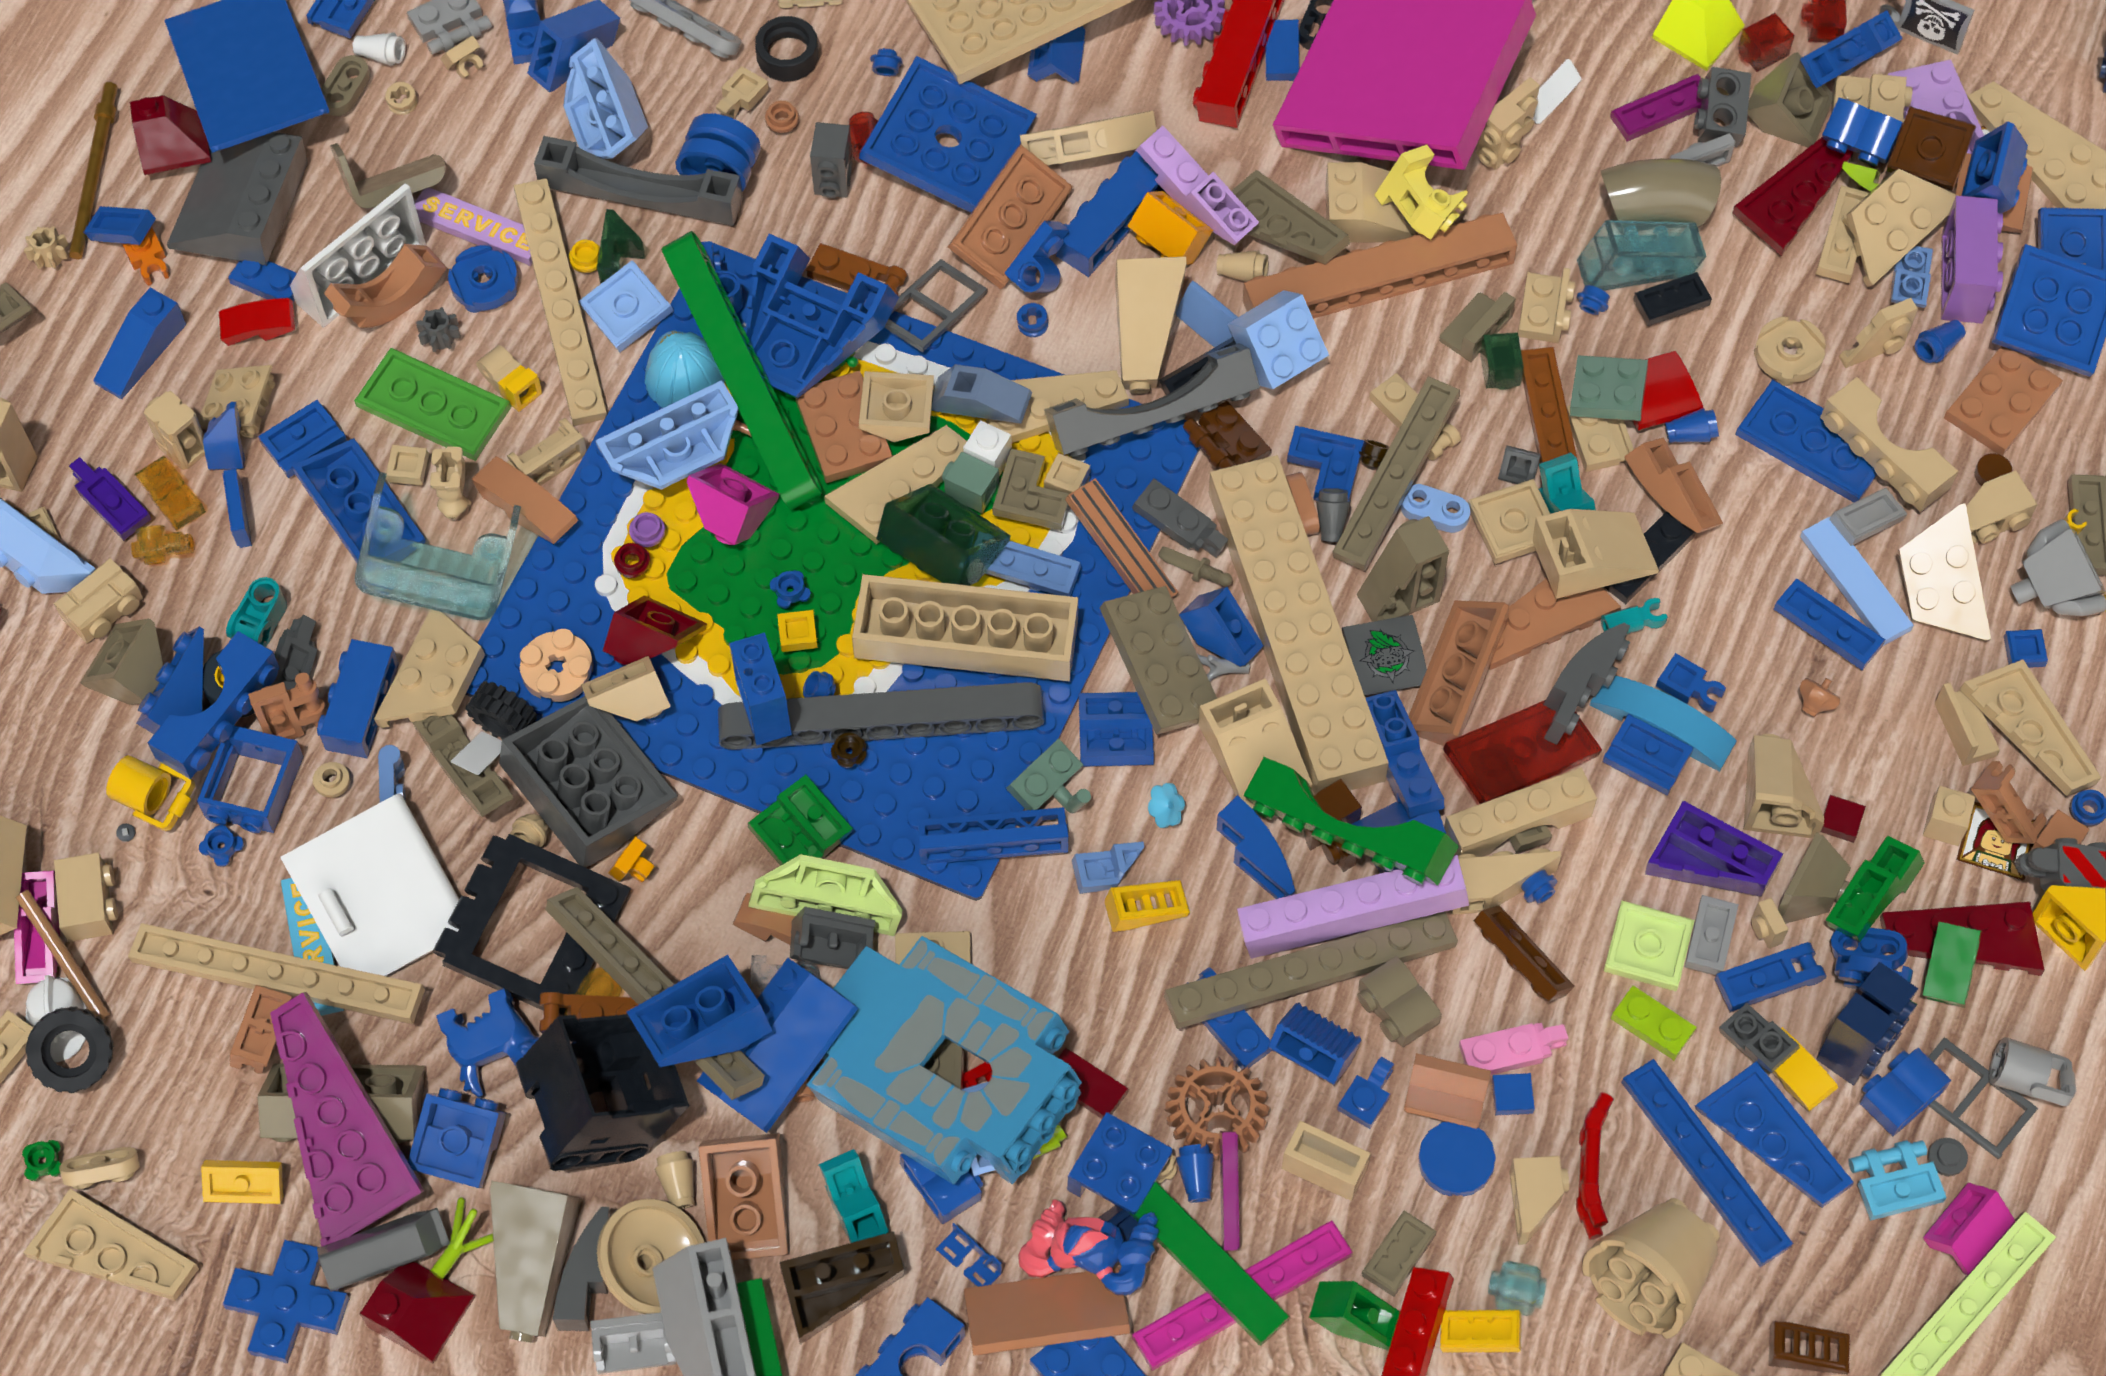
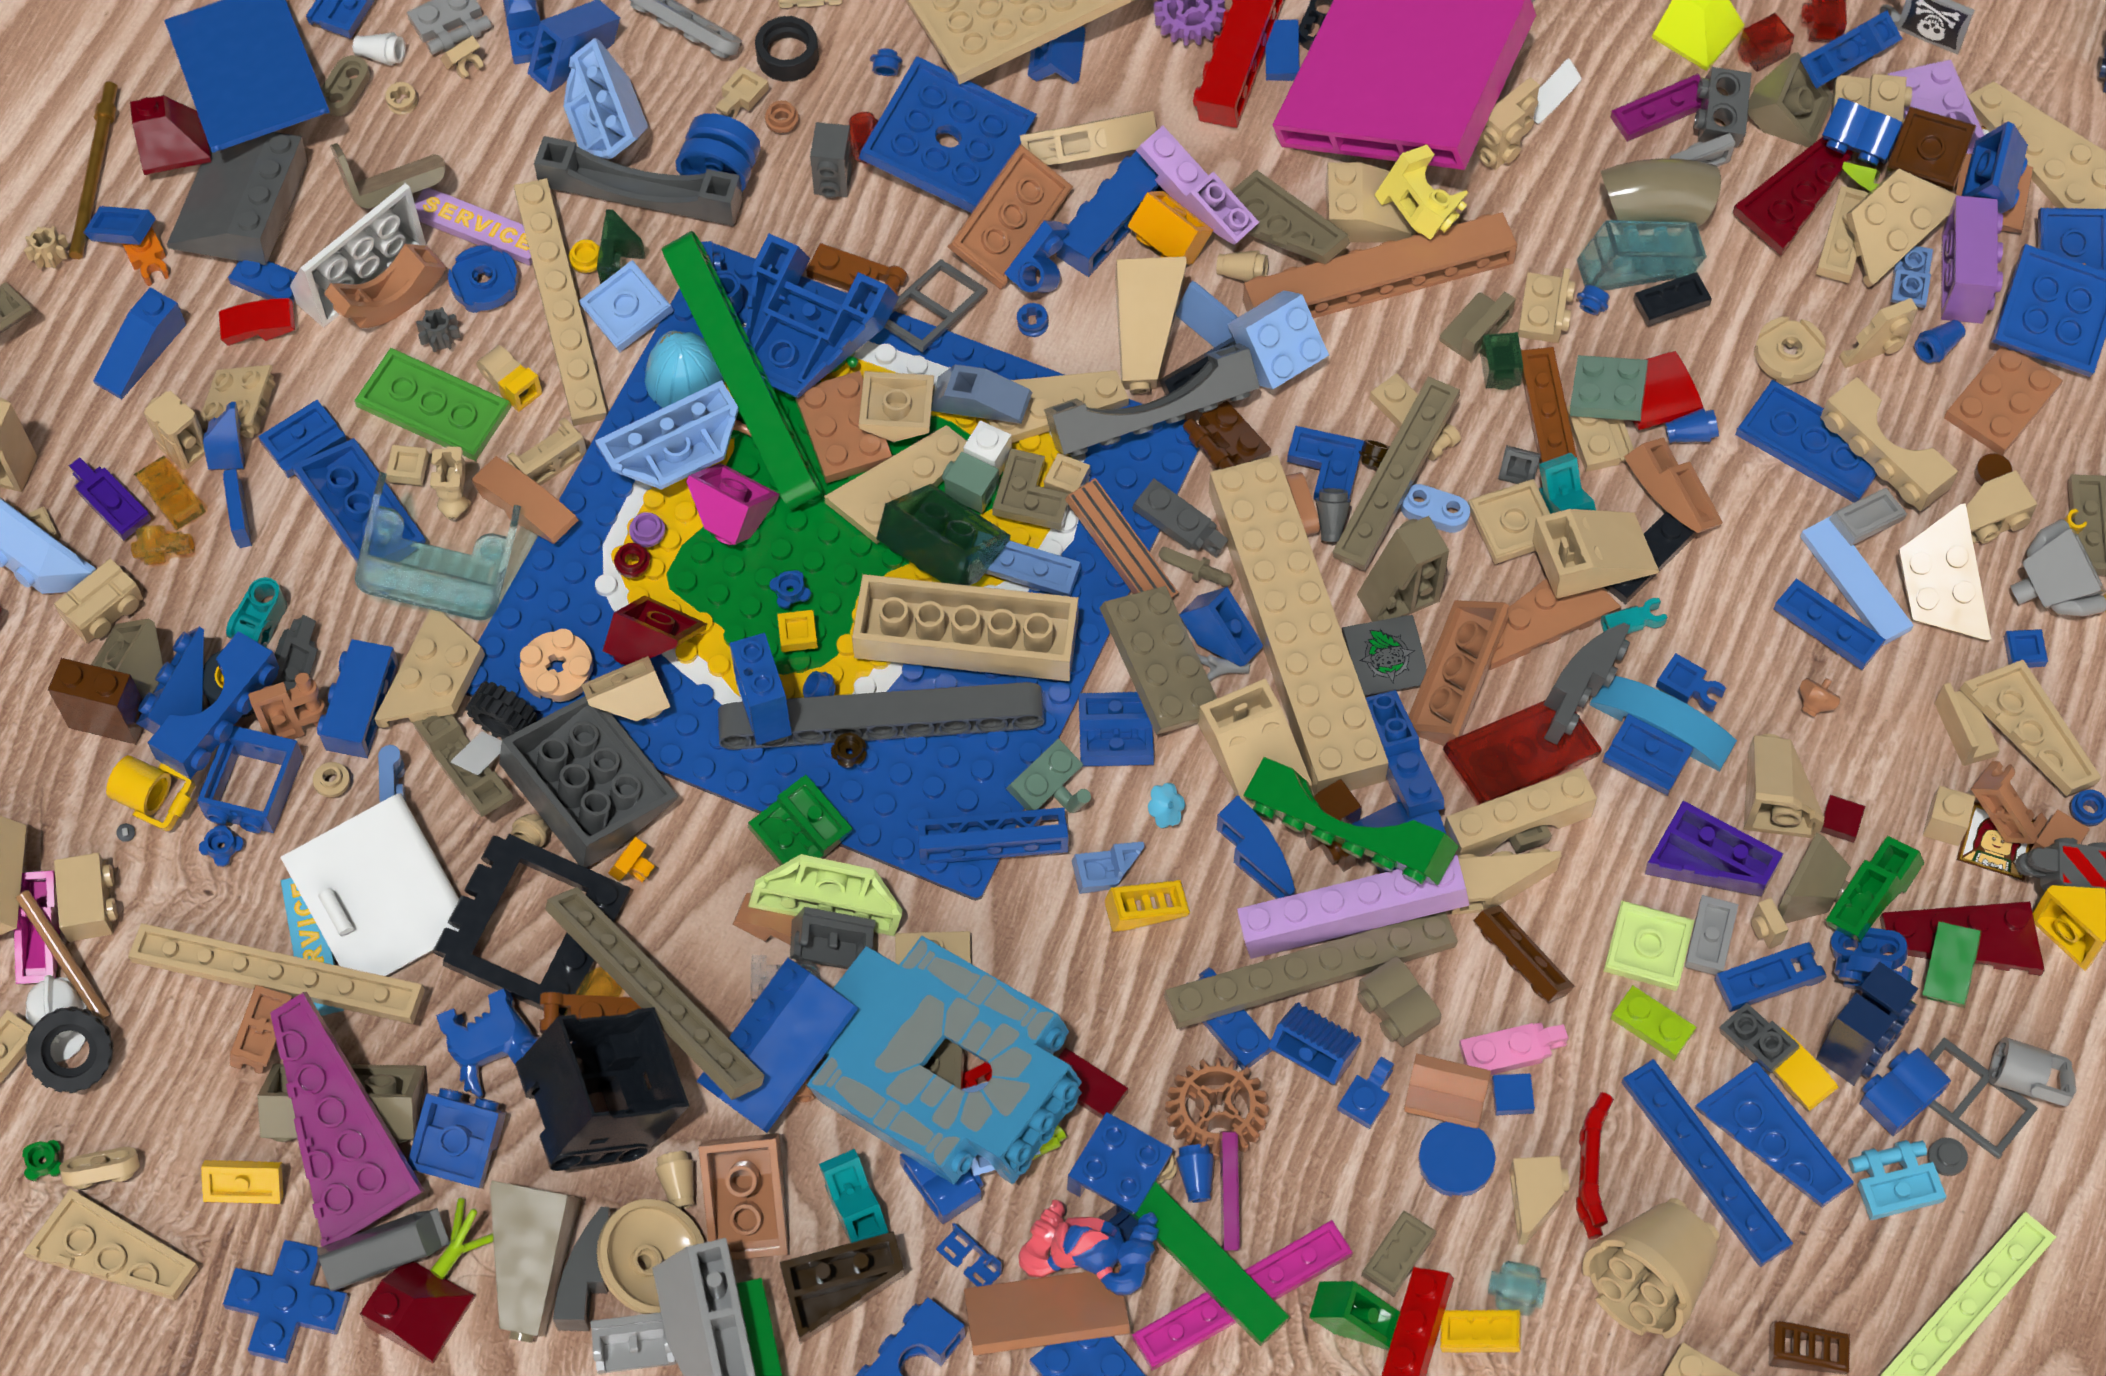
(97, 700): none -> reddish brown brick
(701, 1016): blue slope -> none
(1325, 1160): tan brick -> none
(1539, 887): blue plate -> none
(1970, 1226): dark pink panel -> none

